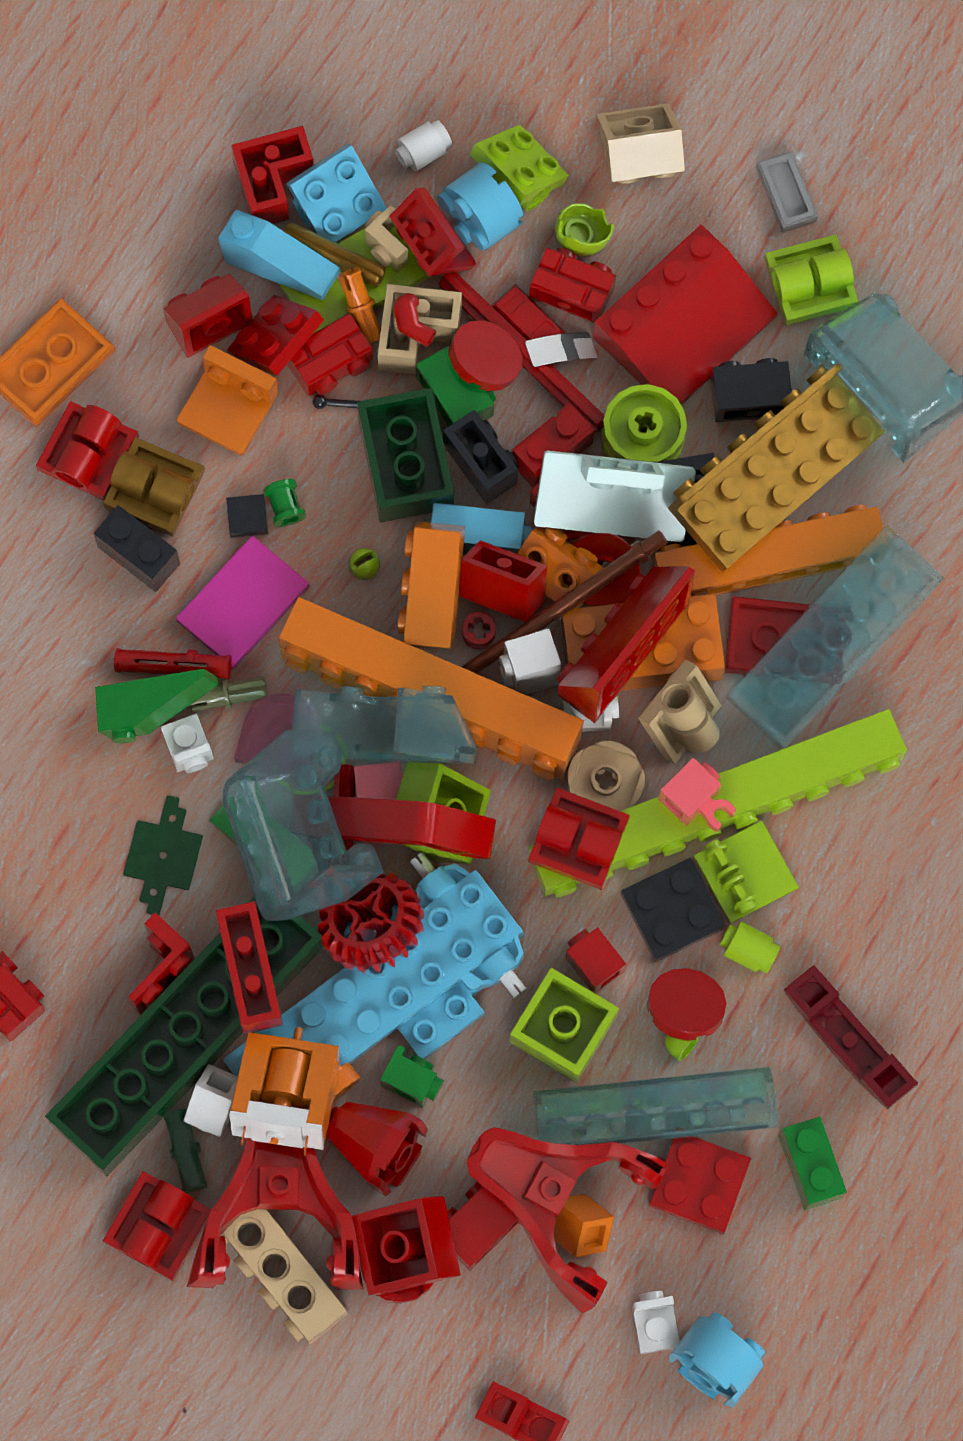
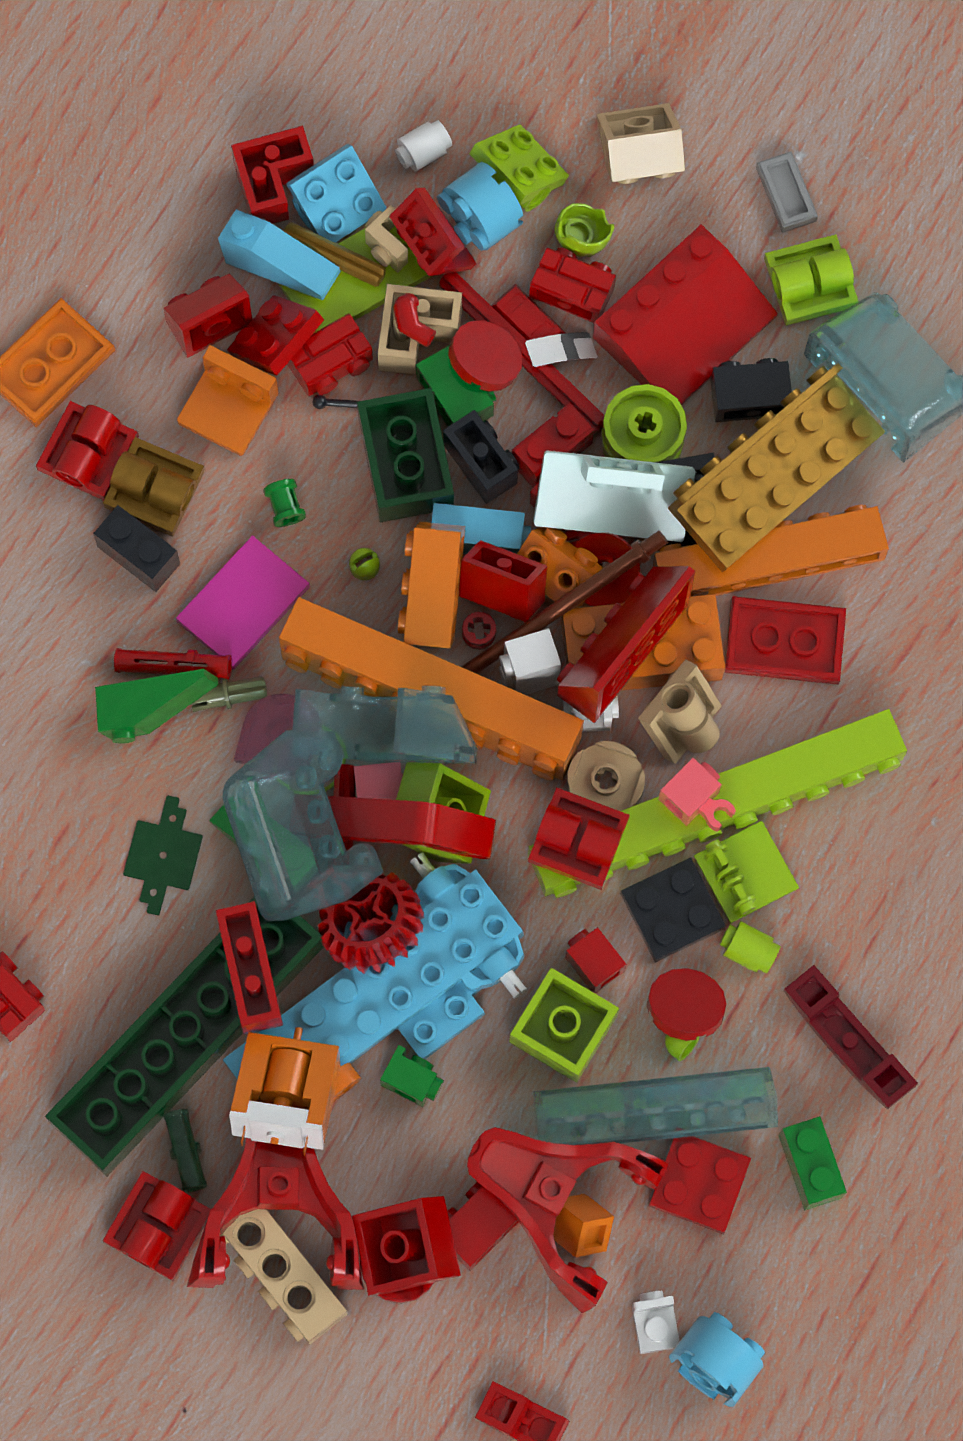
(175, 955): red bracket -> none
(187, 744): white bracket -> none
(212, 1101): white brick -> none
(247, 515): black tile -> none
(360, 303): orange axle -> none
(377, 1142): red cone -> none
(834, 637): clear light blue brick -> none

